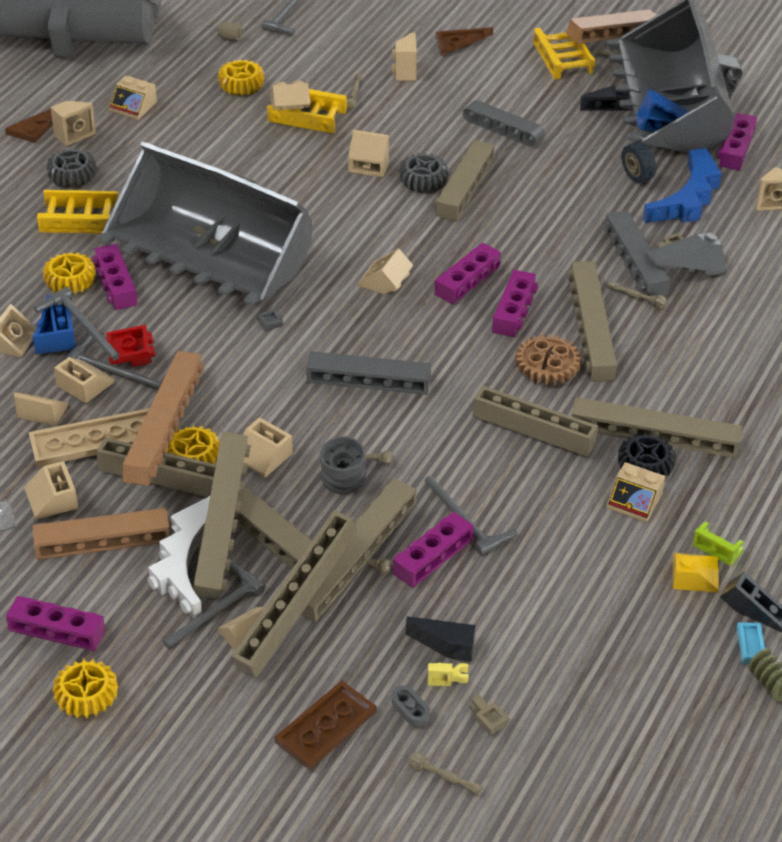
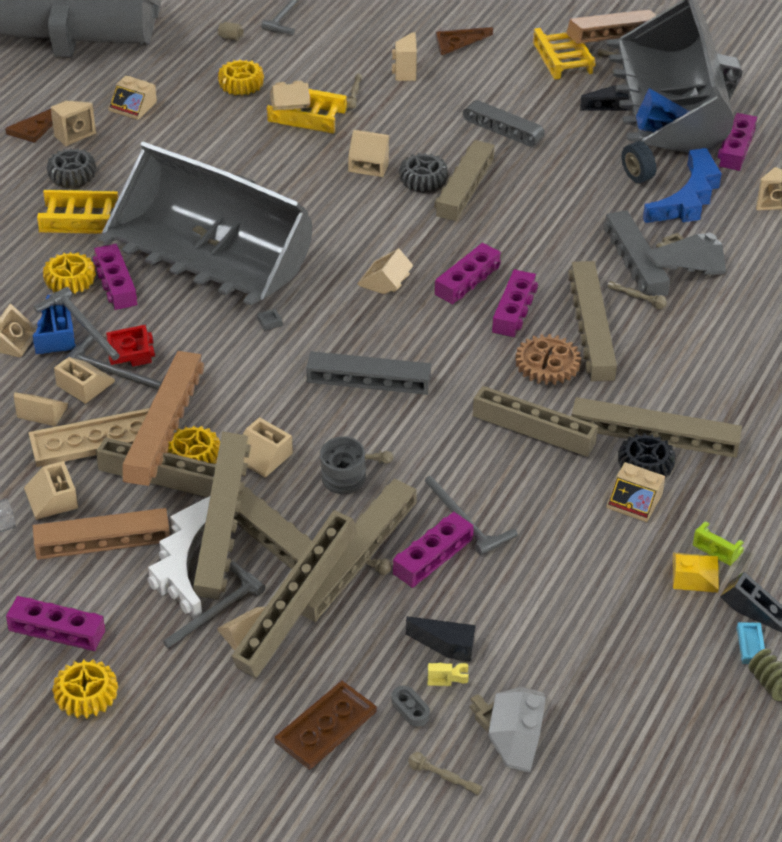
(517, 726): none -> light grey wedge

